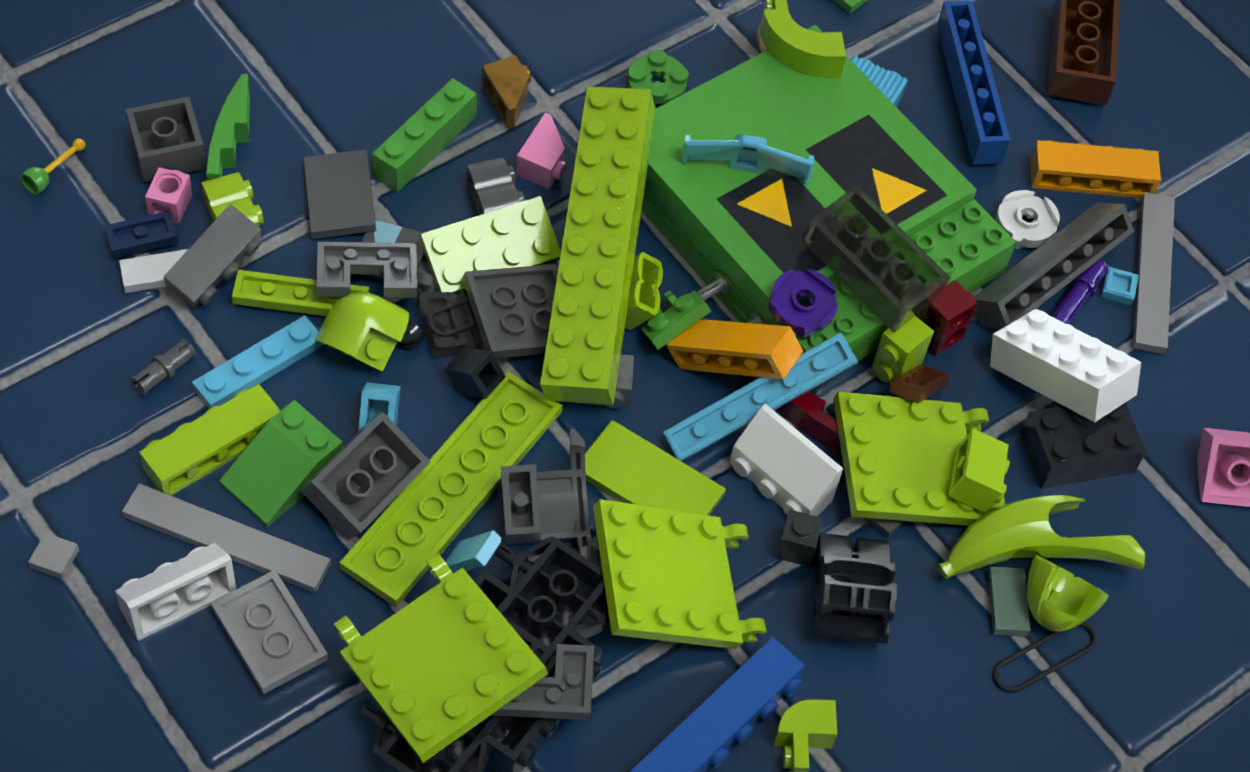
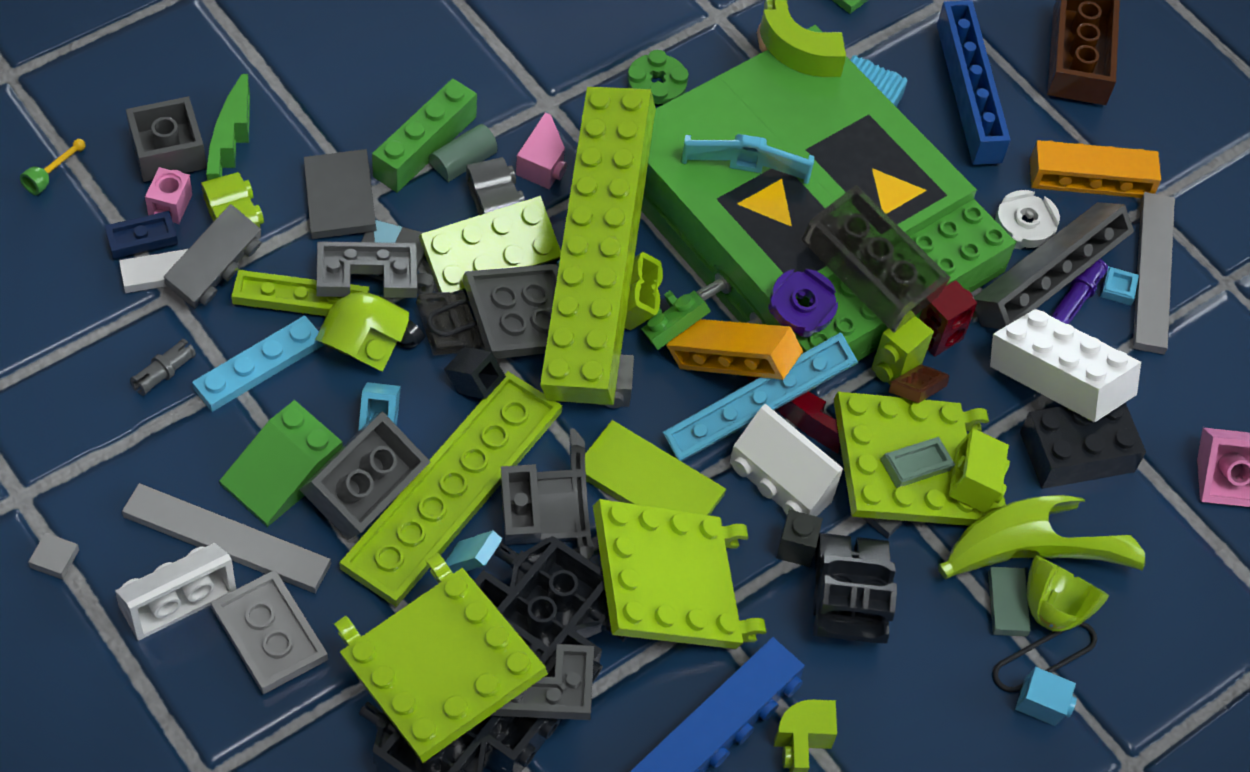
(207, 441): lime brick -> none
(464, 150): none -> sand green brick
(507, 87): pearl gold slope -> none
(917, 462): none -> sand green tile
(1046, 696): none -> medium azure brick

